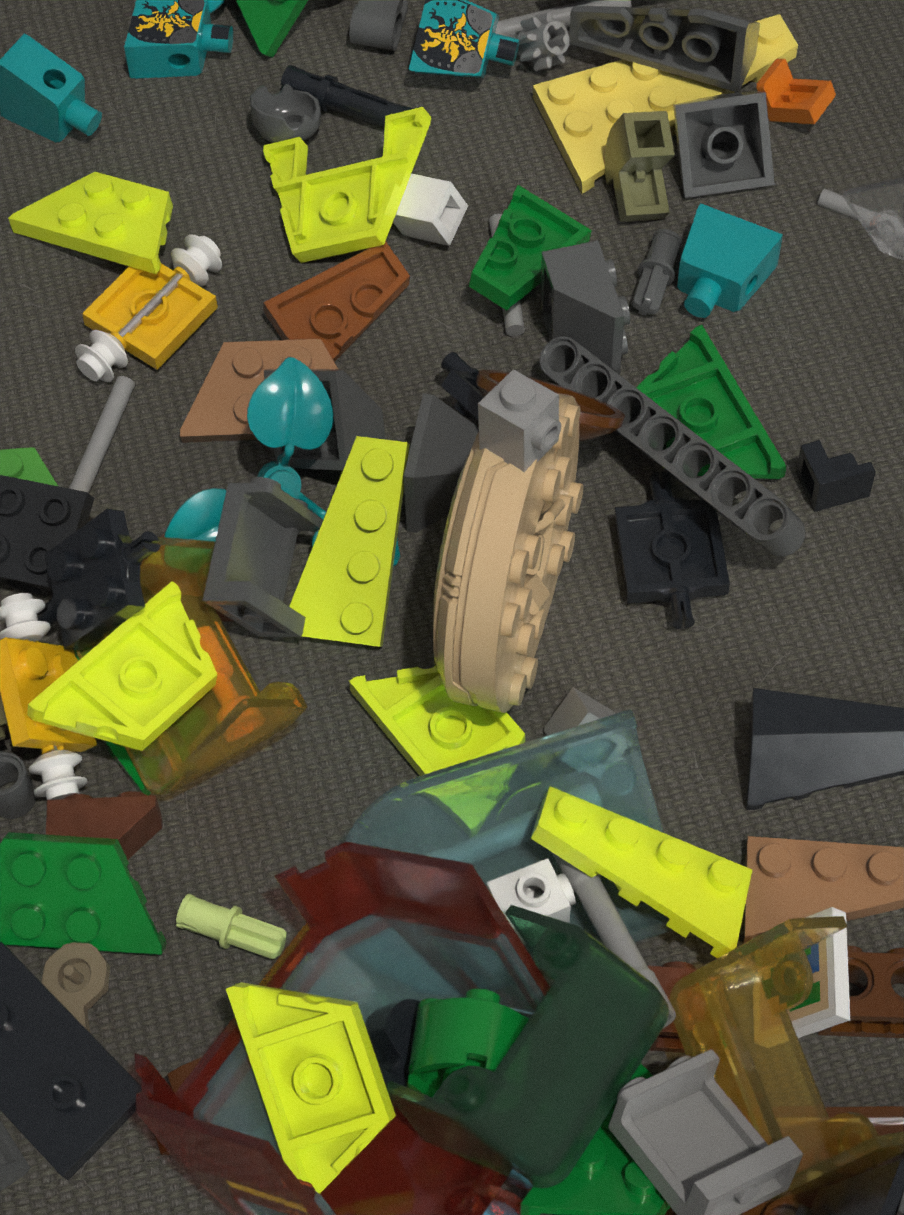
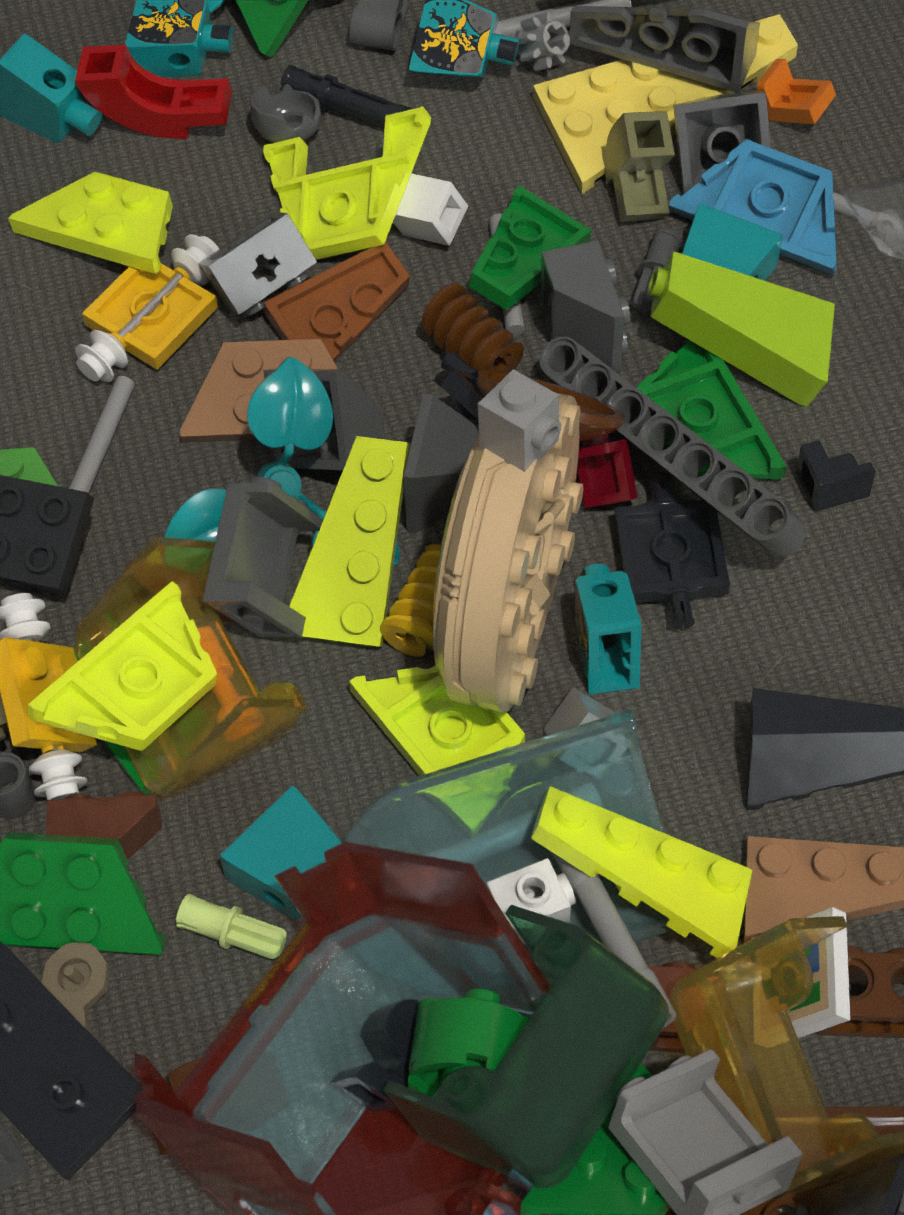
(96, 578): black plate -> none
(147, 101): none -> red arch
(232, 265): none -> brick
(281, 838): none -> teal torso
(313, 1076): neon yellow wing -> none
(411, 616): none -> yellow piece
(465, 328): none -> reddish brown piece
(604, 608): none -> teal torso
(605, 471): none -> dark red bracket
(748, 323): none -> lime slope
(774, 194): none -> dark azure wing

